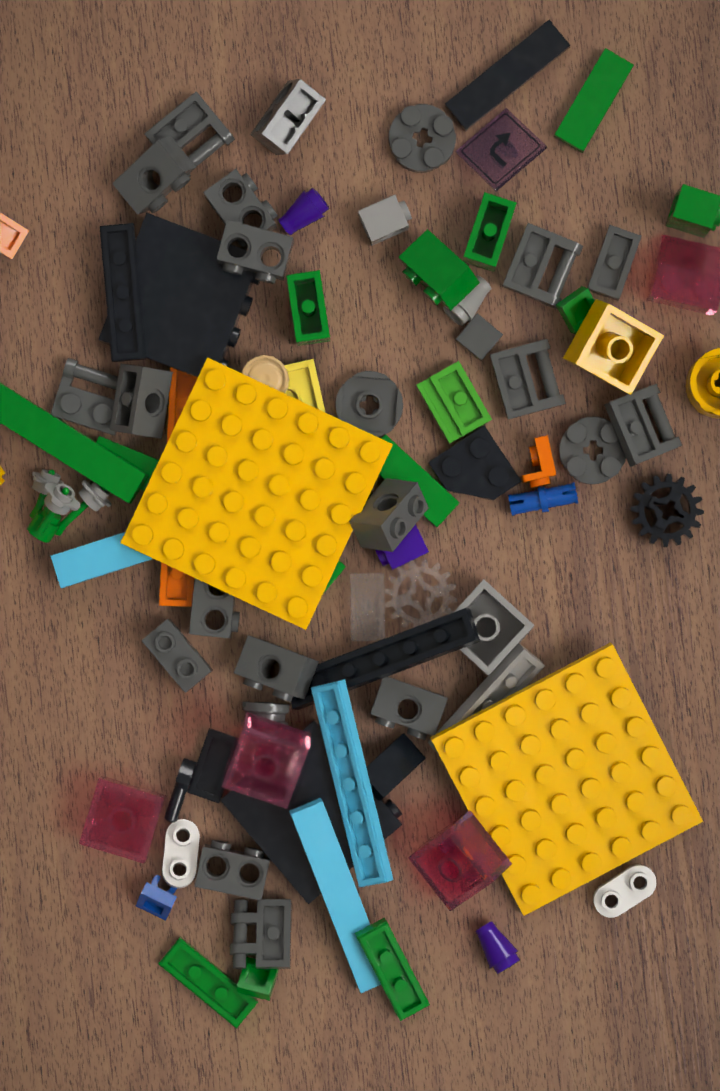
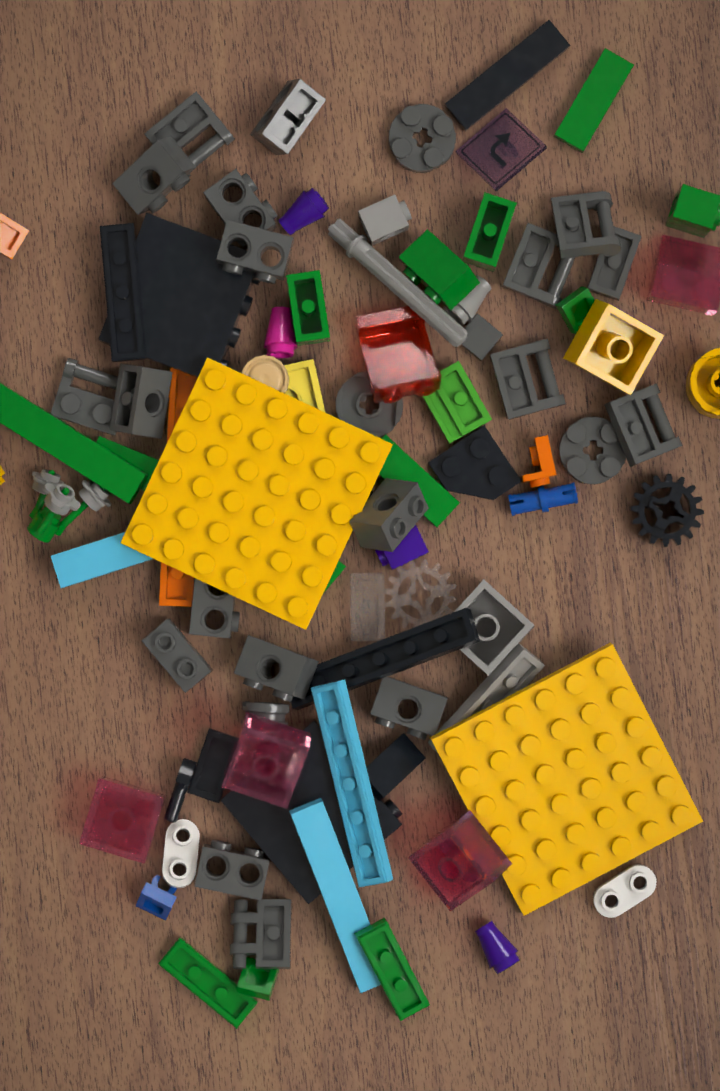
(280, 335): none -> dark pink cone
(397, 354): none -> clear red panel
(399, 284): none -> light grey axle
(574, 226): none -> dark grey plate

